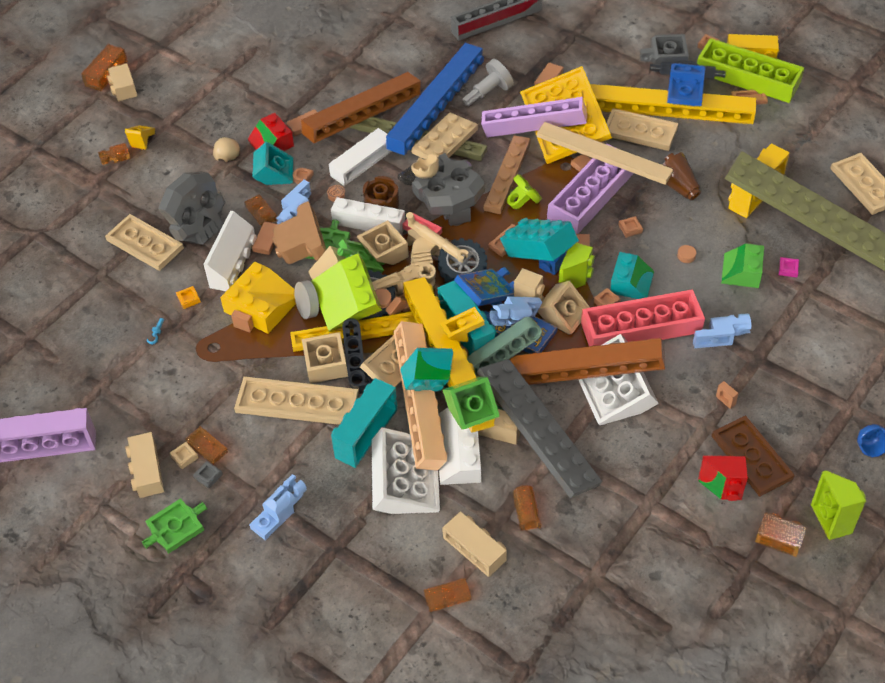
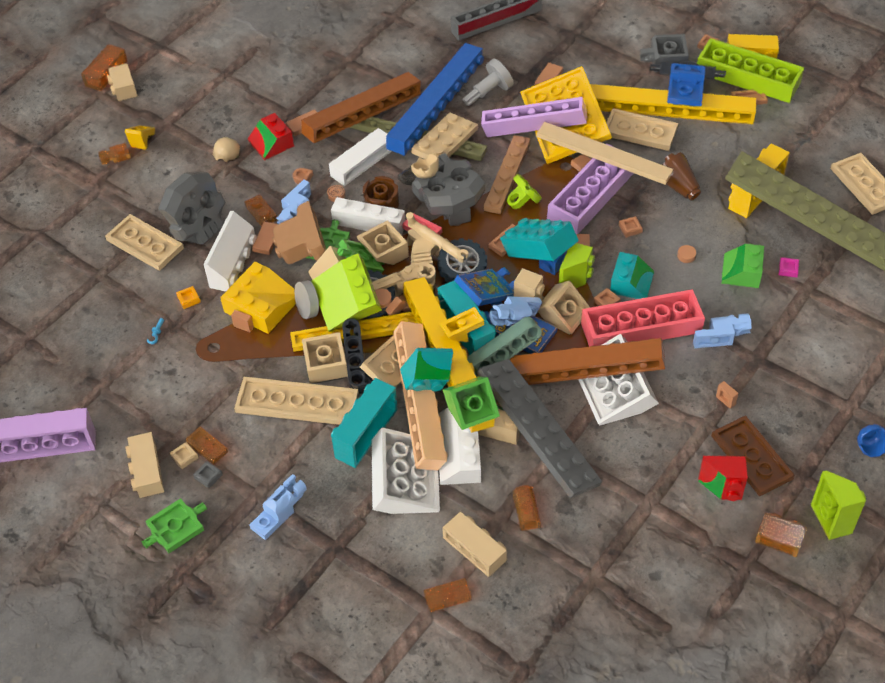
(272, 165): teal slope -> none

